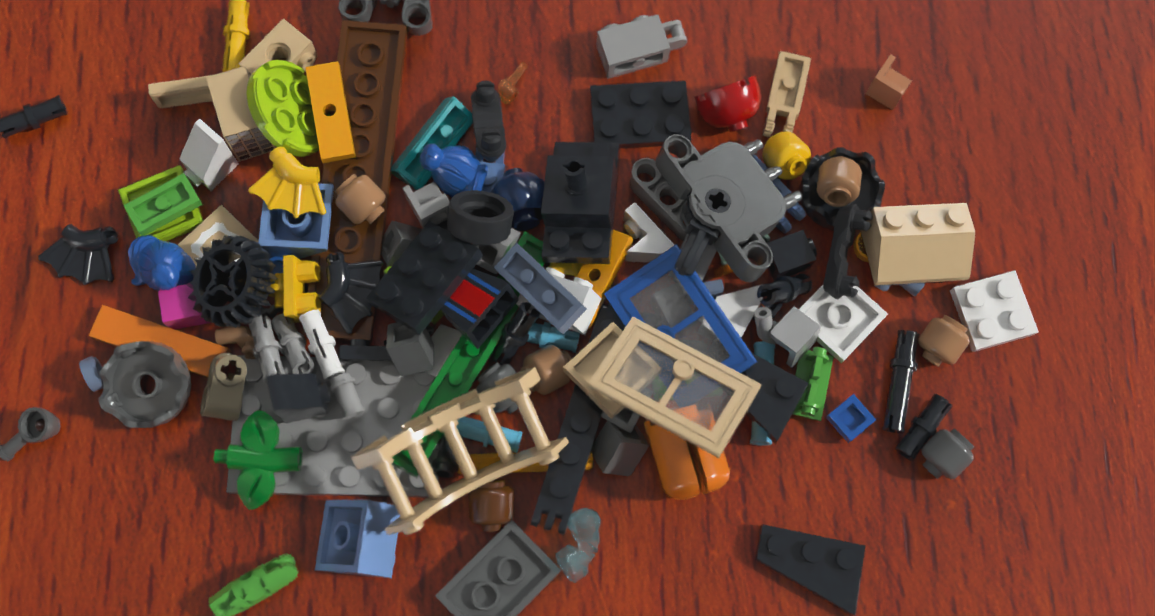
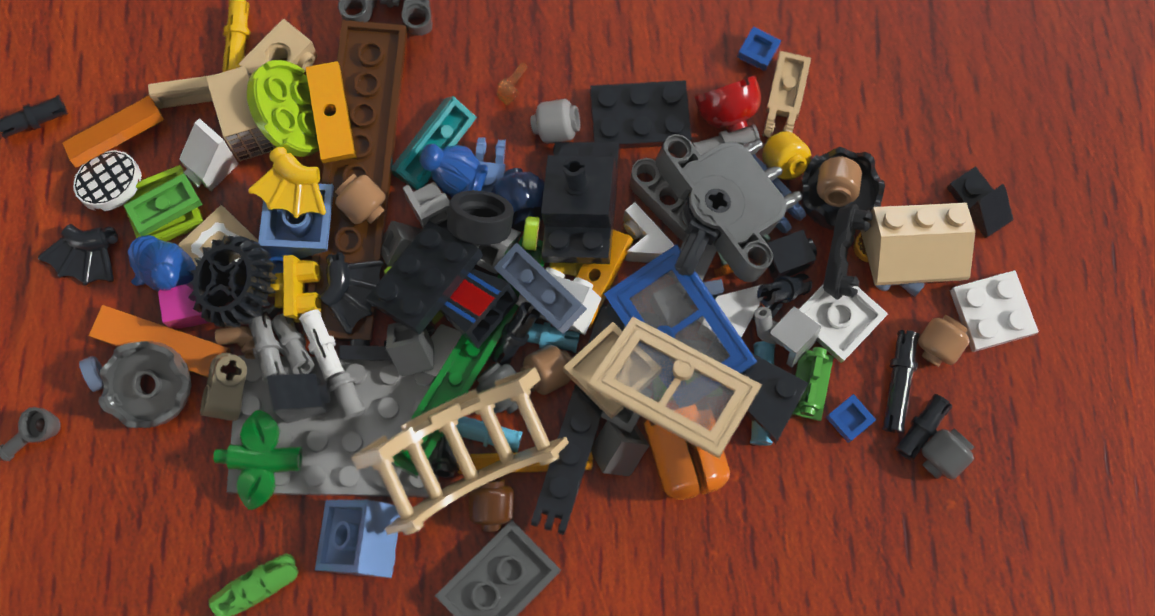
(107, 181): none -> tile
(112, 131): none -> orange tile
(488, 121): black piece -> none
(531, 233): none -> lime tile
(556, 121): none -> light grey head
(585, 531): clear light blue arm -> none
(638, 44): light grey brick -> none
(740, 136): none -> light grey pin
(759, 48): none -> blue plate
(816, 562): black wing -> none
(888, 85): nougat panel -> none
(987, 207): none -> black slope

